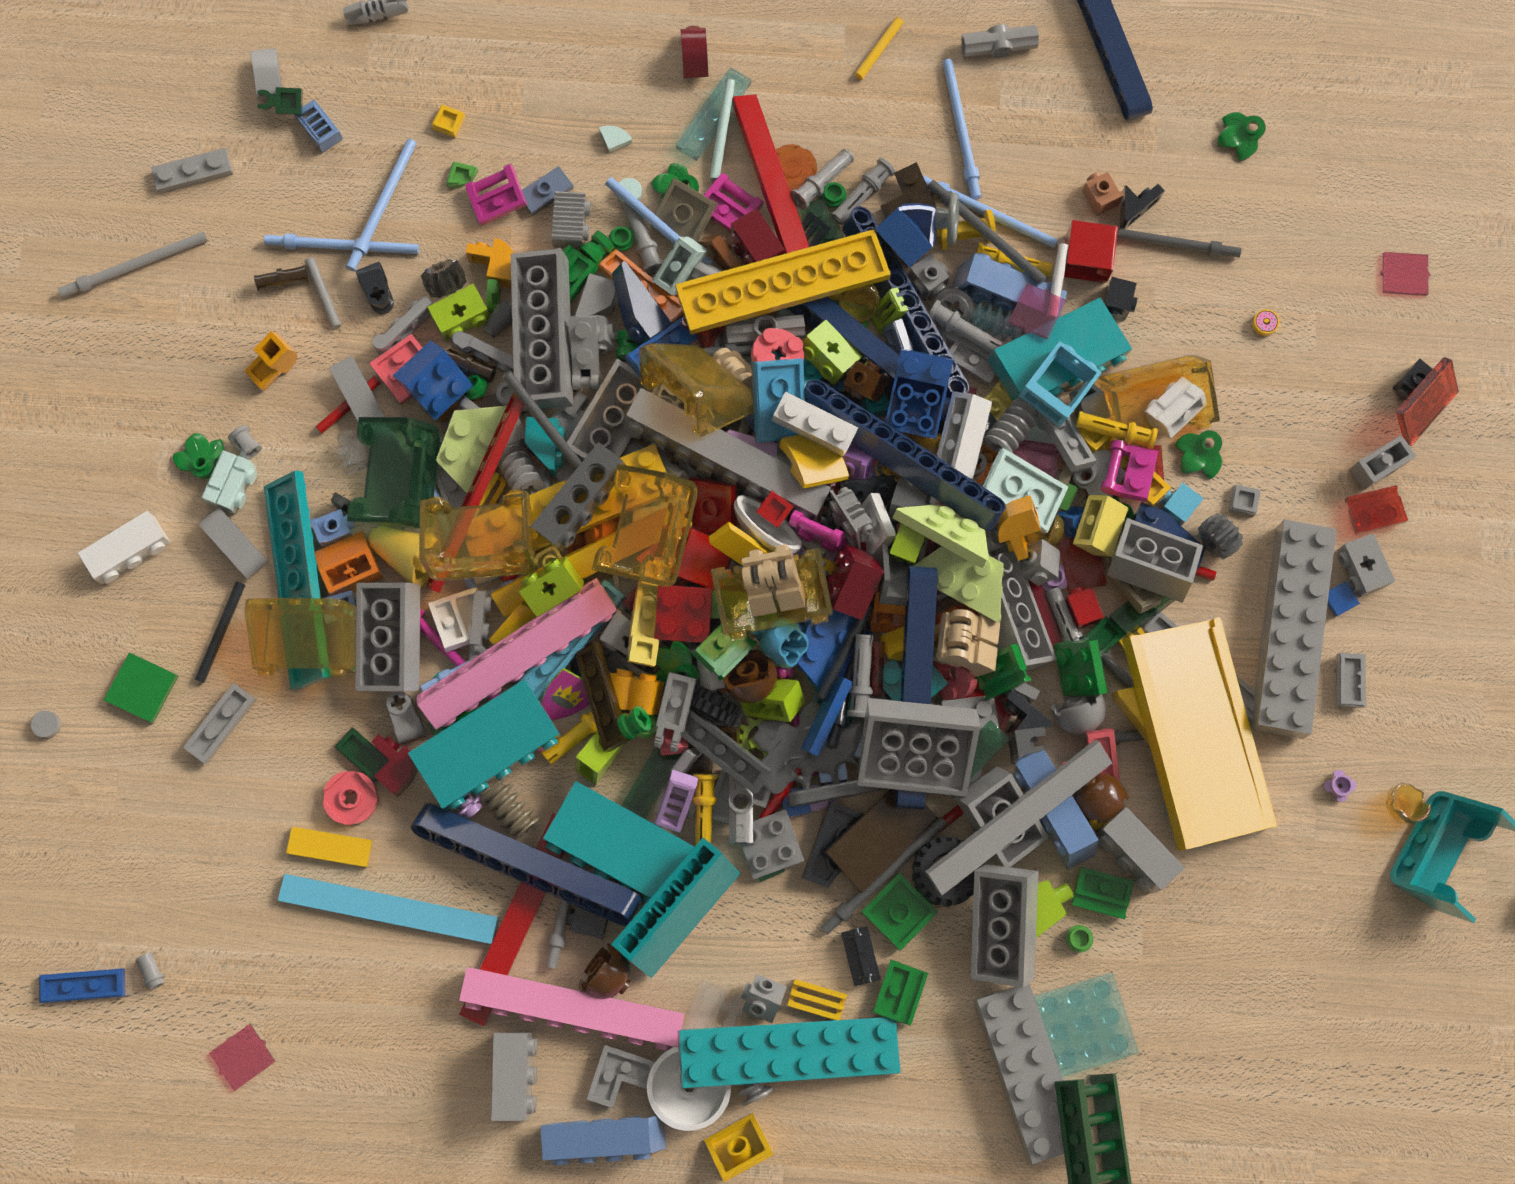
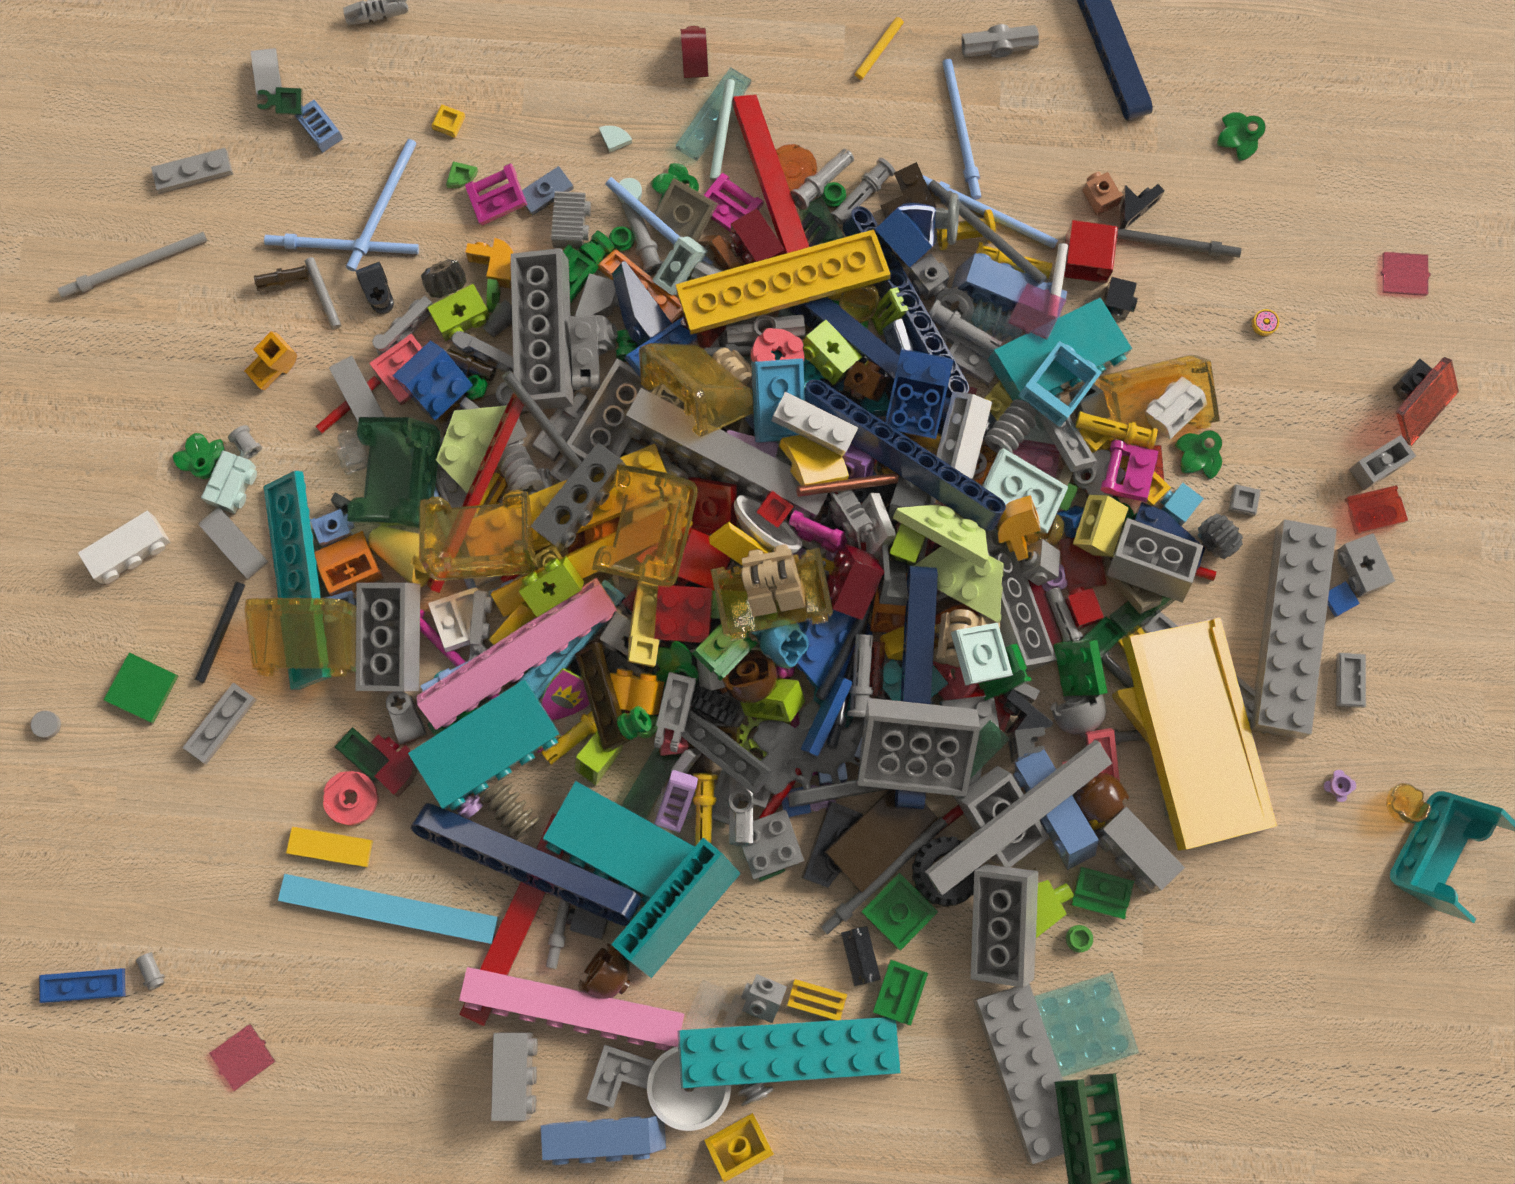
(541, 445): teal slope -> none
(848, 484): none -> copper bar
(981, 653): none -> light aqua tile

